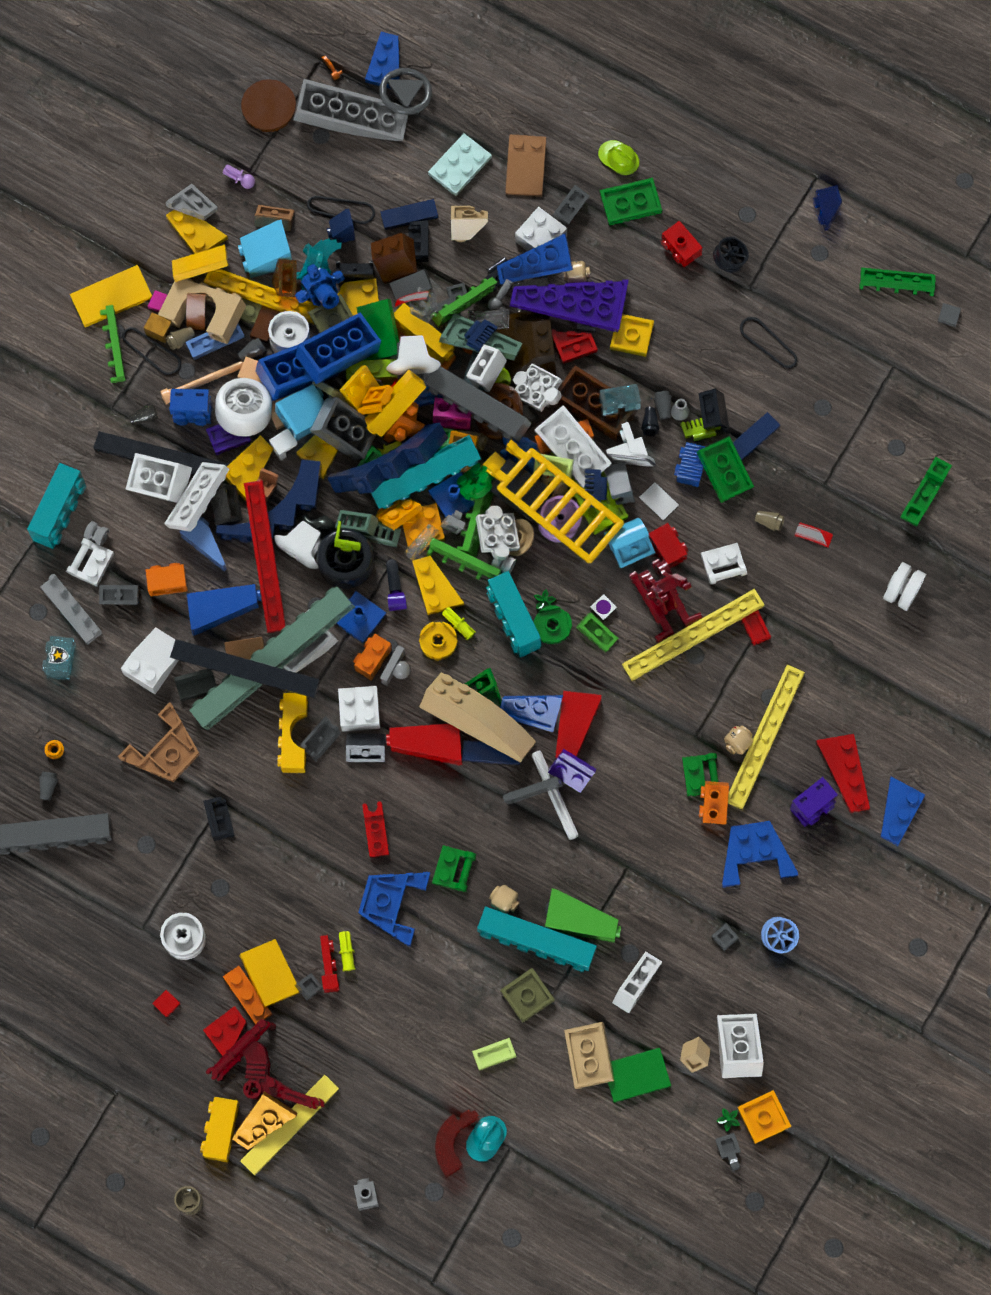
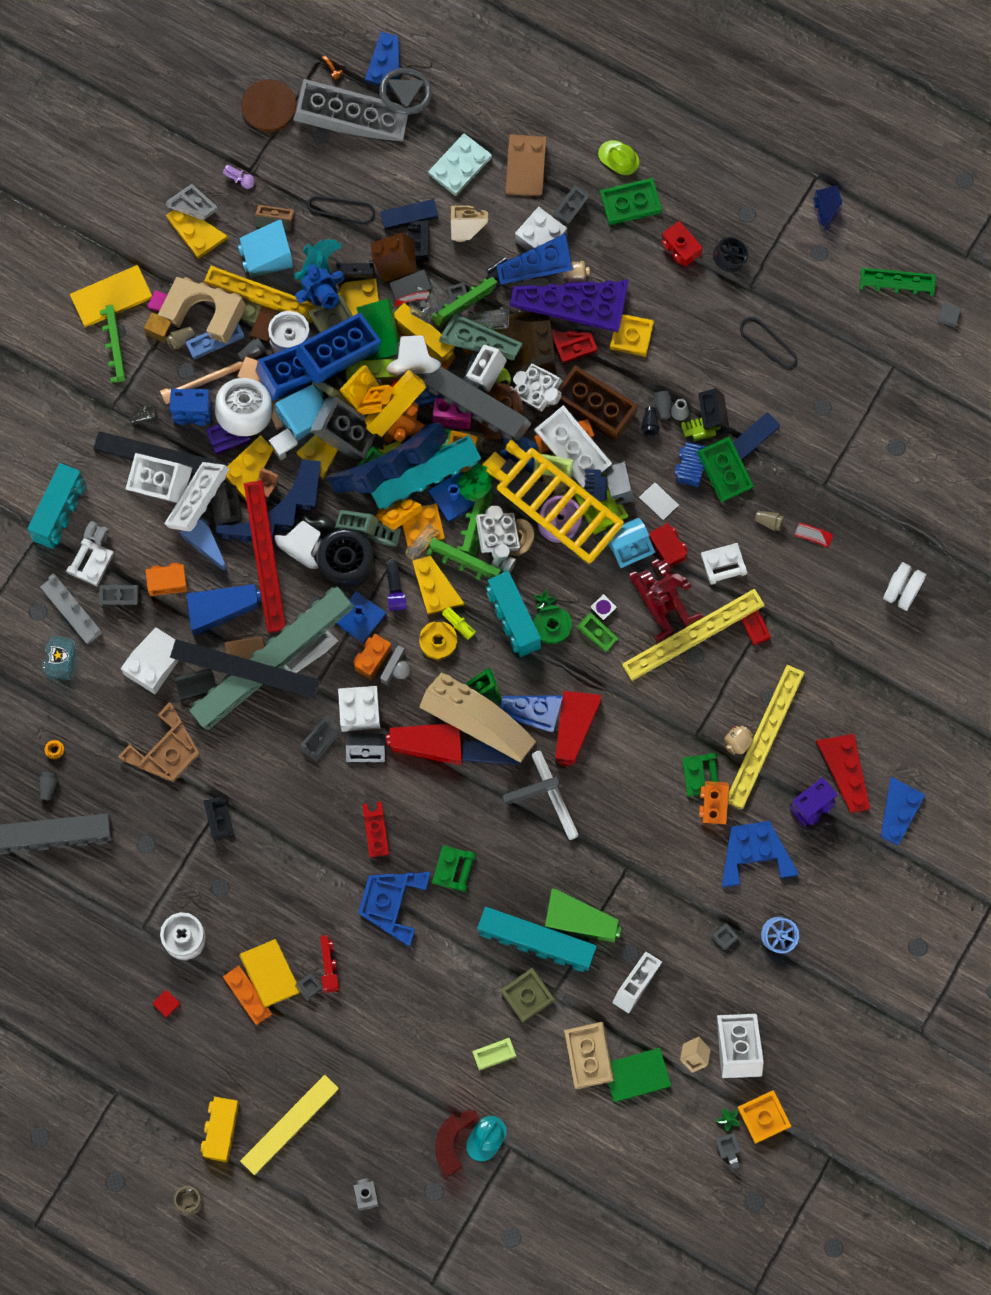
(166, 373): black piece -> none
(196, 311): slope -> none
(200, 263): yellow tile -> none
(226, 1030): red wing -> none
(259, 1068): dark red piece -> none
(264, 1118): wing -> none
(285, 278): clear orange slope -> none
(294, 709): yellow arch -> none
(341, 227): dark blue slope -> none
(345, 545): lime bracket -> none
(346, 951): neon yellow axle -> none
(453, 523): light grey tile -> none
(479, 334): dark blue piece -> none
(496, 302): light grey bar -> none
(504, 899): tan head -> none
(572, 770): plate -> none
(620, 397): clear light blue brick -> none
(632, 451): white piece -> none
(926, 491): green slope -> none

